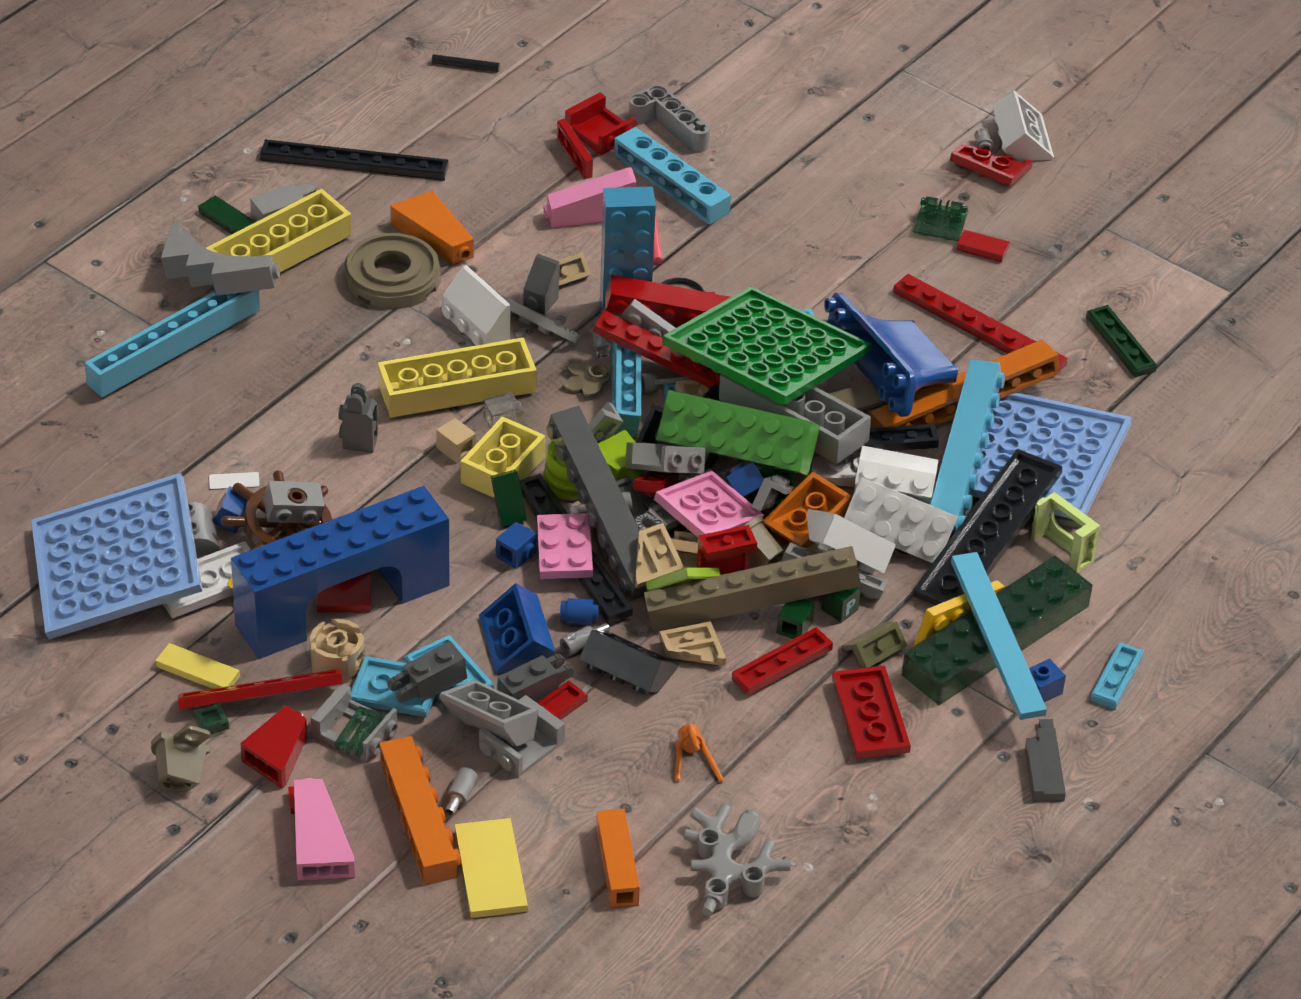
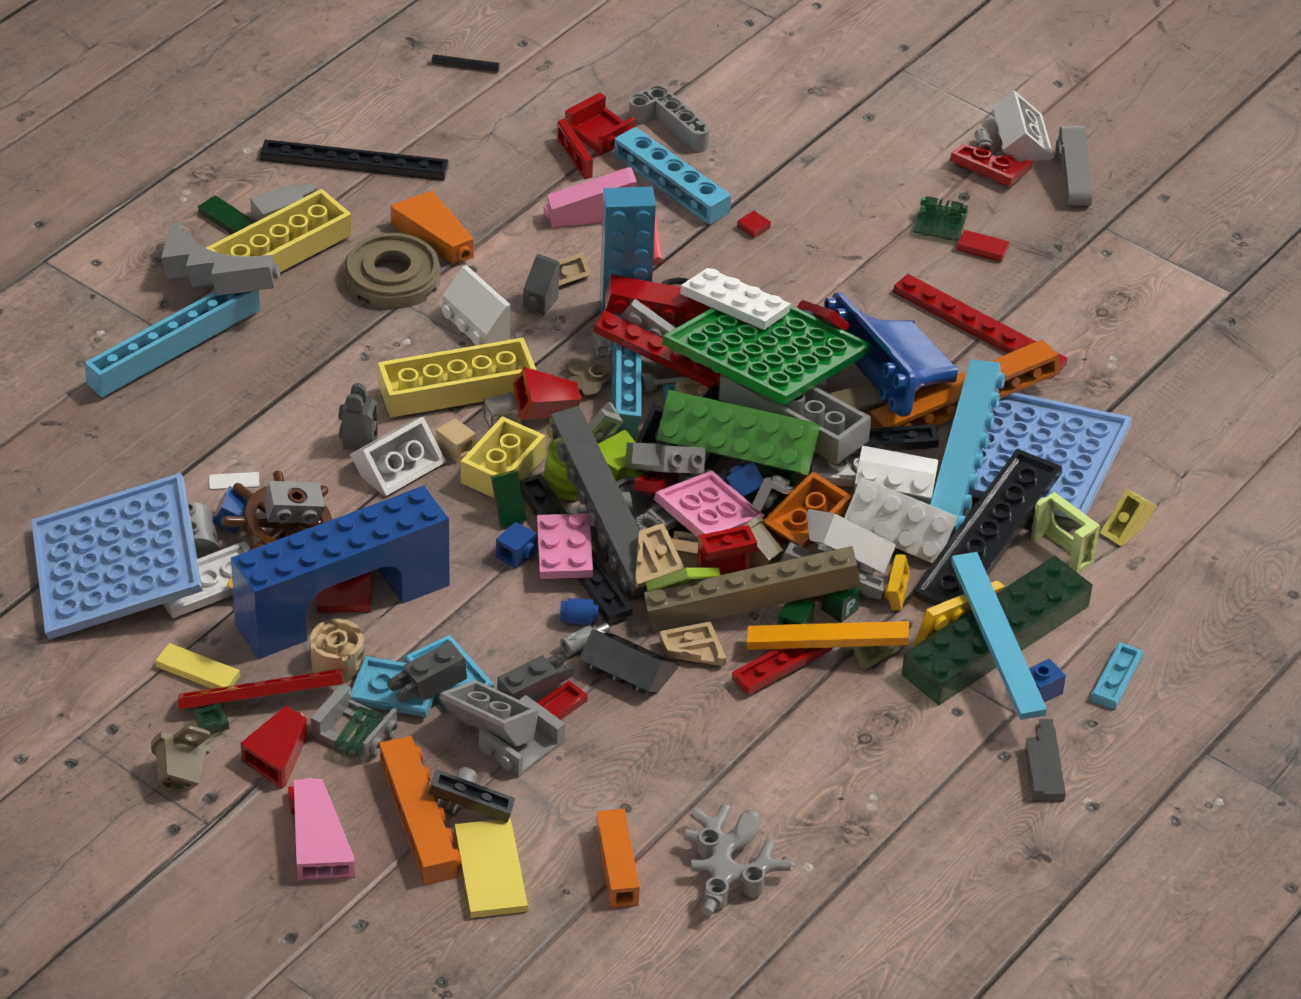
(398, 457): none -> white slope
(471, 796): none -> black plate
(516, 629): blue slope -> none
(543, 394): none -> red slope
(545, 324): light grey plate -> none
(691, 742): orange plant -> none
(735, 298): none -> white plate
(753, 224): none -> red tile
(824, 314): none -> red tile
(828, 635): none -> light orange tile
(871, 712): red plate -> none
(898, 582): none -> yellow plate
(1073, 152): none -> light grey beam
(1121, 341): dark green tile -> none
(1128, 517): none -> light yellow slope

